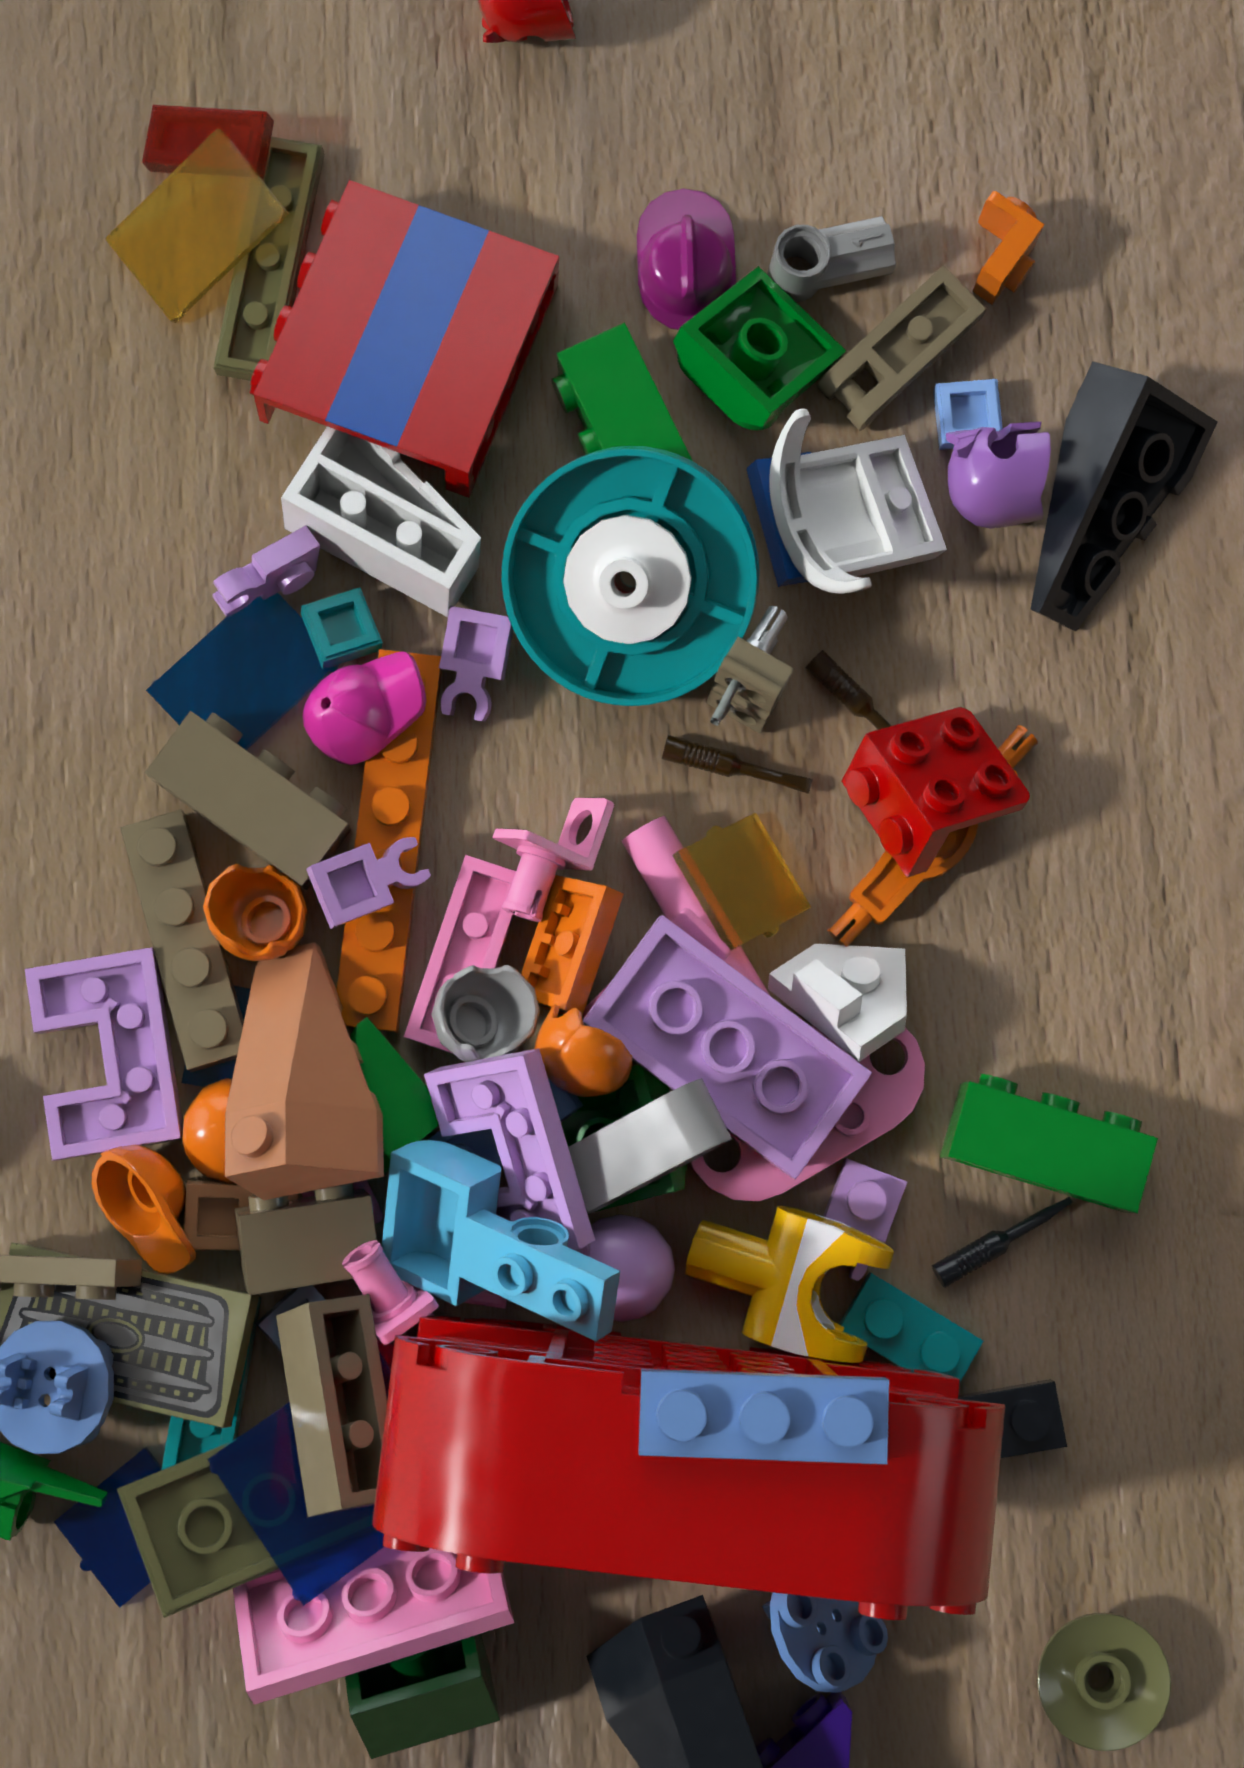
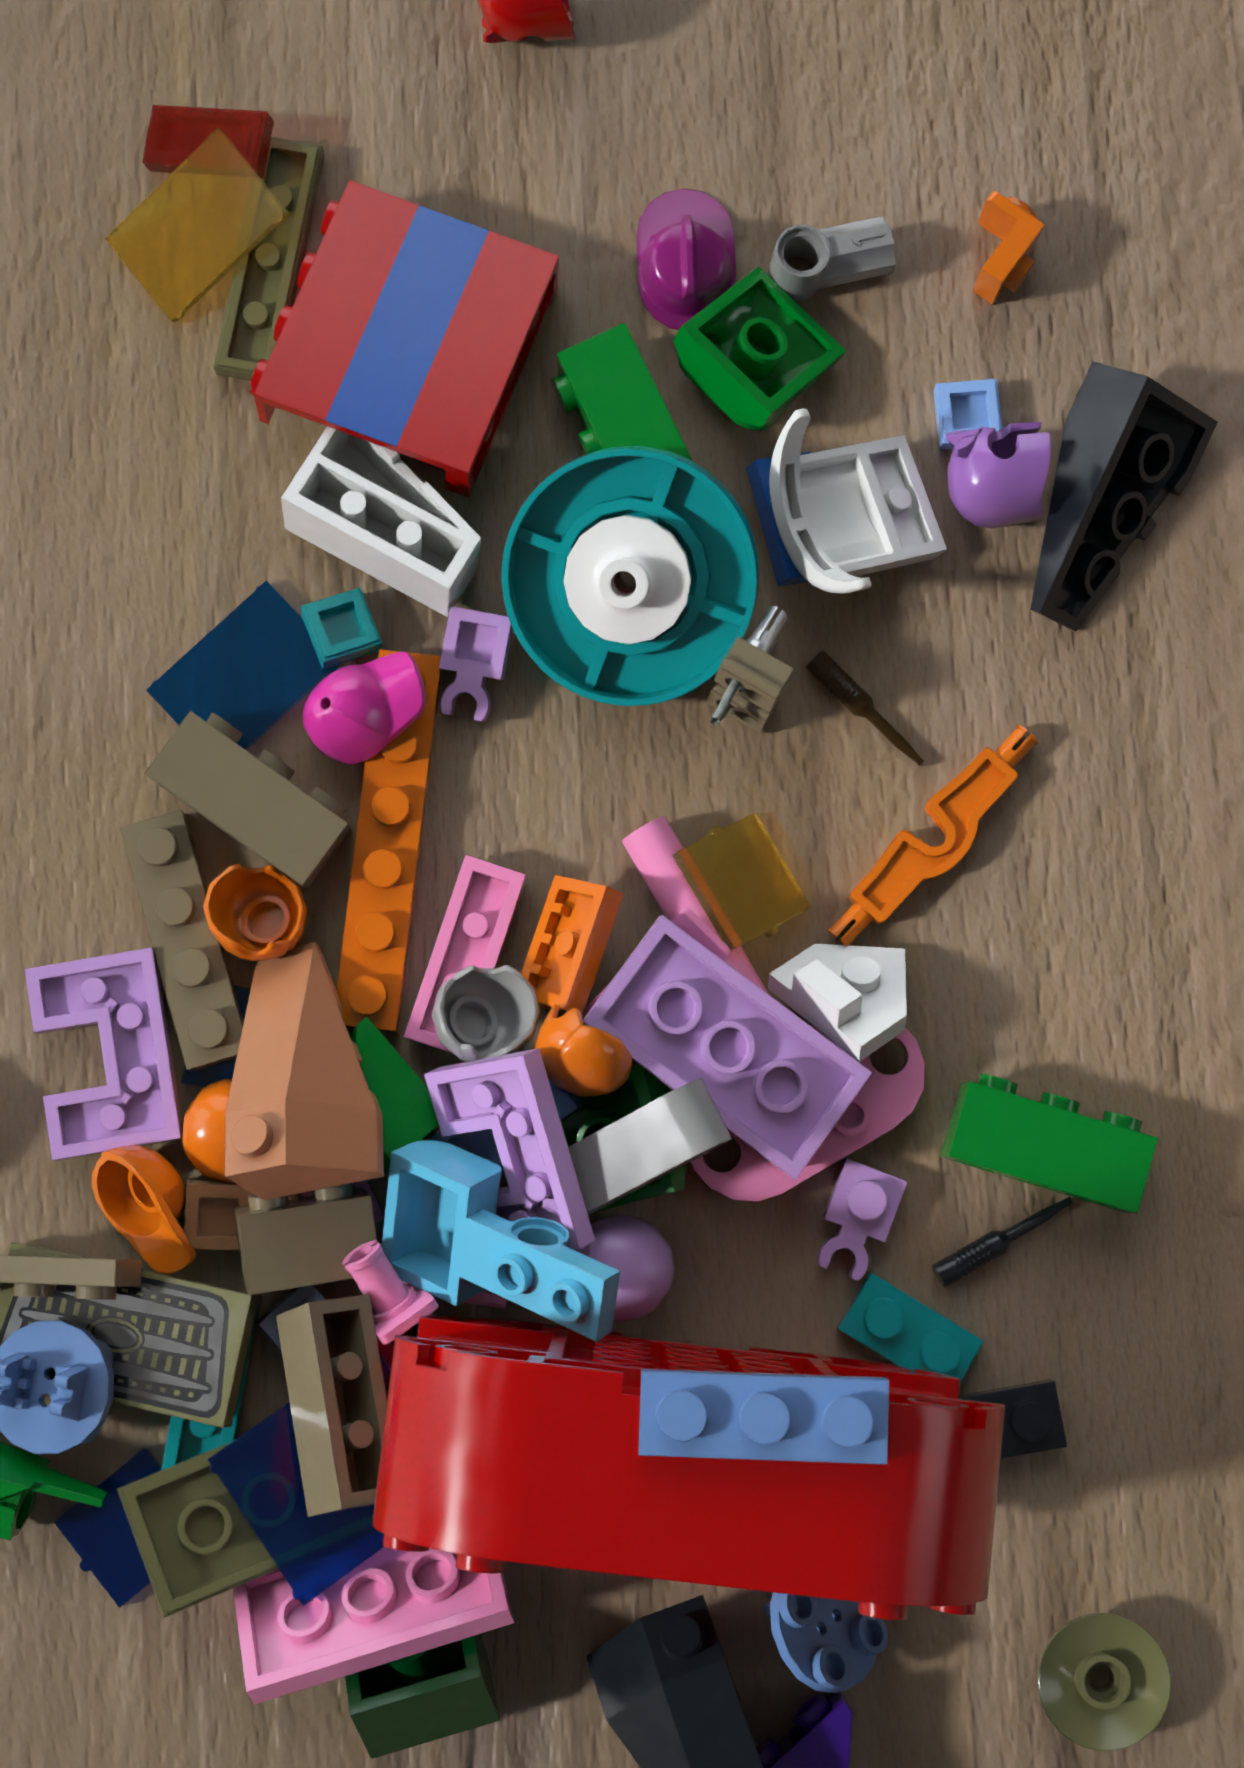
(278, 567): lavender plate -> none
(359, 883): lavender plate -> none
(543, 857): bright pink bracket -> none
(727, 763): dark brown piece -> none
(787, 1278): yellow connector -> none
(903, 346): dark tan plate -> none
(930, 781): red bracket -> none

